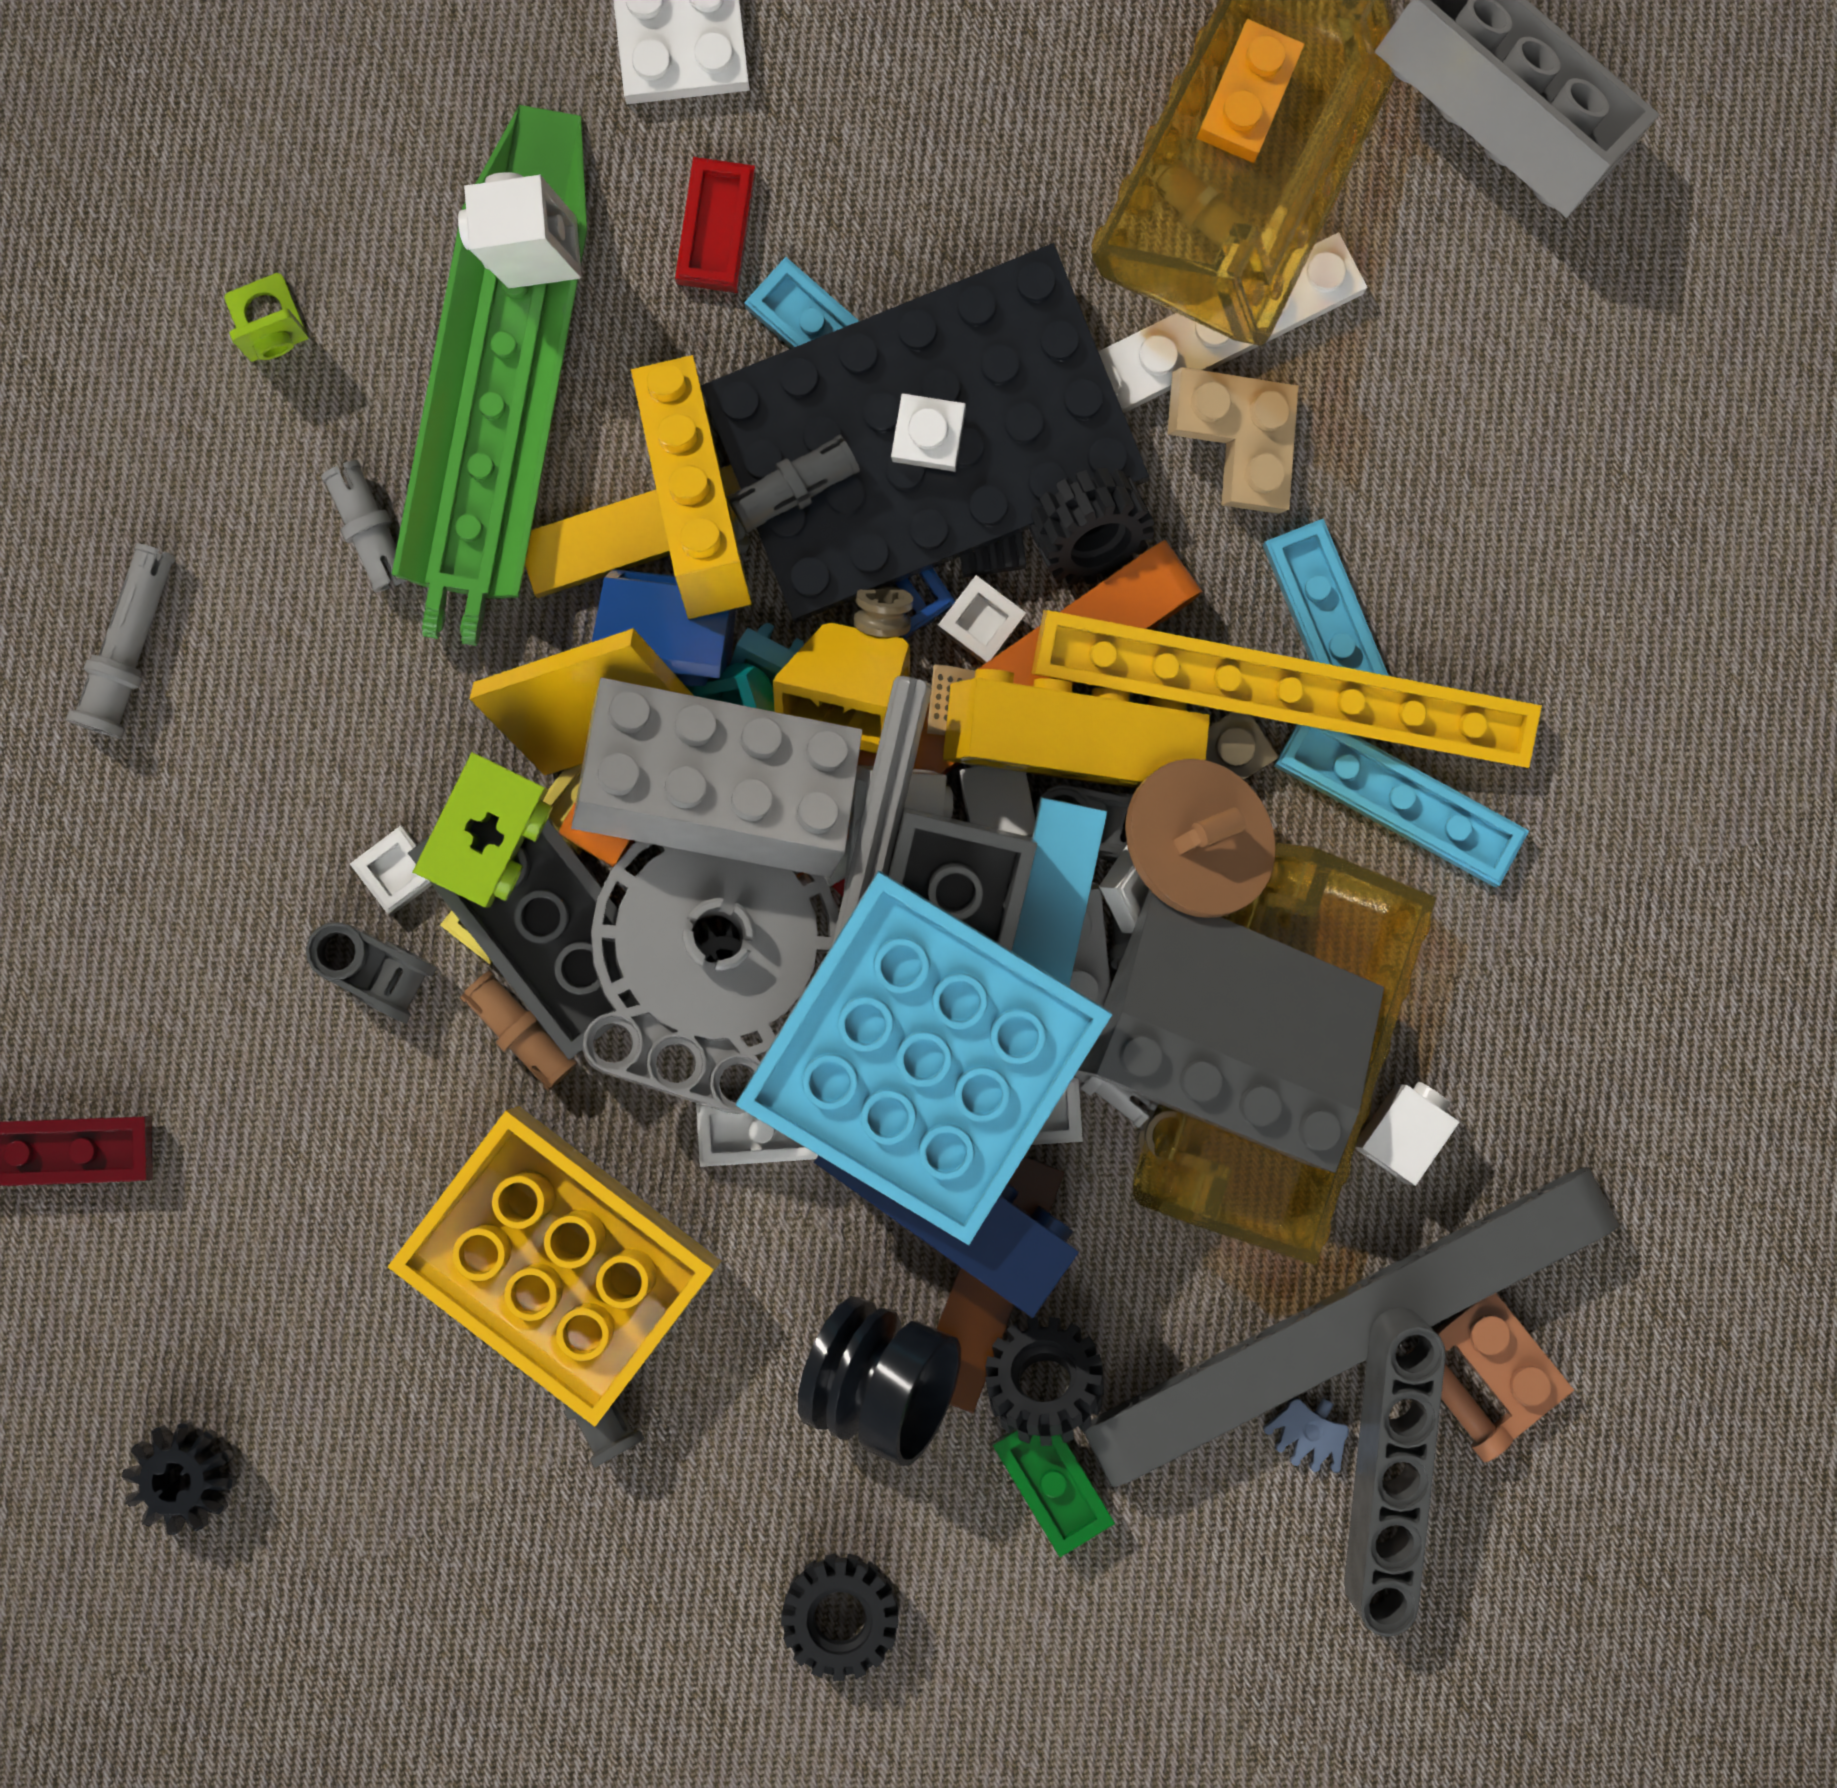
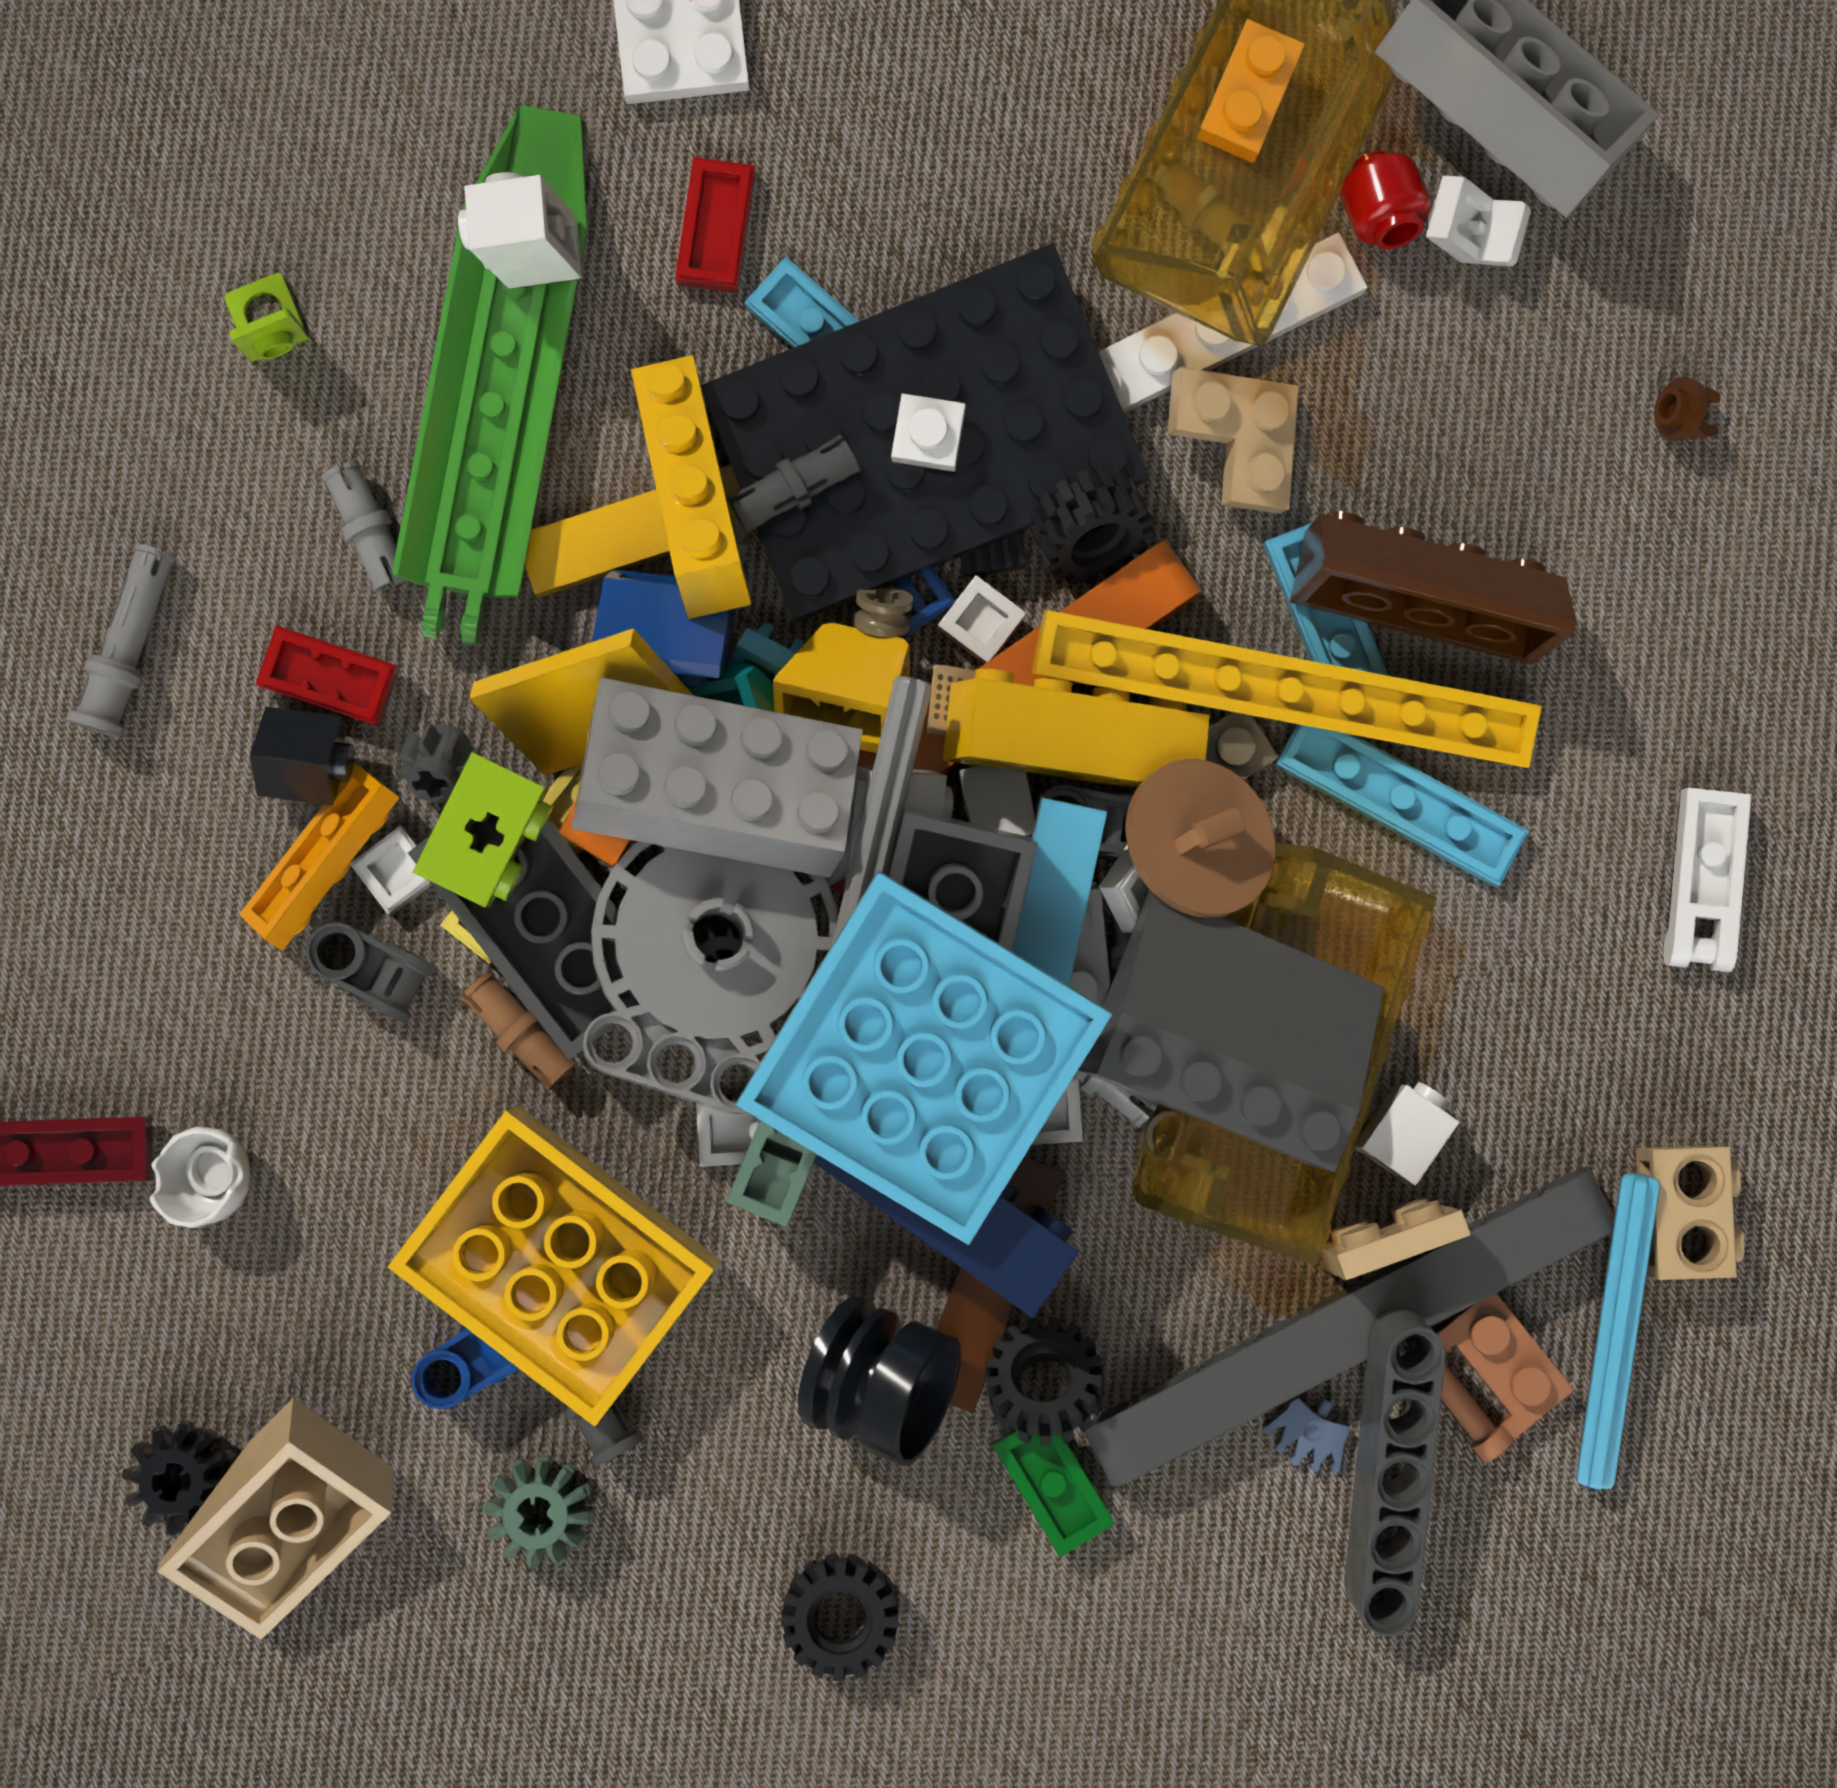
(200, 1177): none -> white hair
(280, 1519): none -> tan slope
(300, 756): none -> black brick
(318, 858): none -> light orange plate
(327, 676): none -> red plate
(435, 761): none -> dark grey gear
(477, 1365): none -> blue piece
(516, 1510): none -> sand green gear
(772, 1175): none -> sand green brick
(1385, 199): none -> red head
(1414, 1230): none -> tan plate
(1432, 588): none -> reddish brown slope
(1476, 226): none -> white bracket
(1617, 1330): none -> medium azure axle
(1682, 409): none -> reddish brown plate
(1707, 1209): none -> tan brick
(1708, 878): none -> white plate

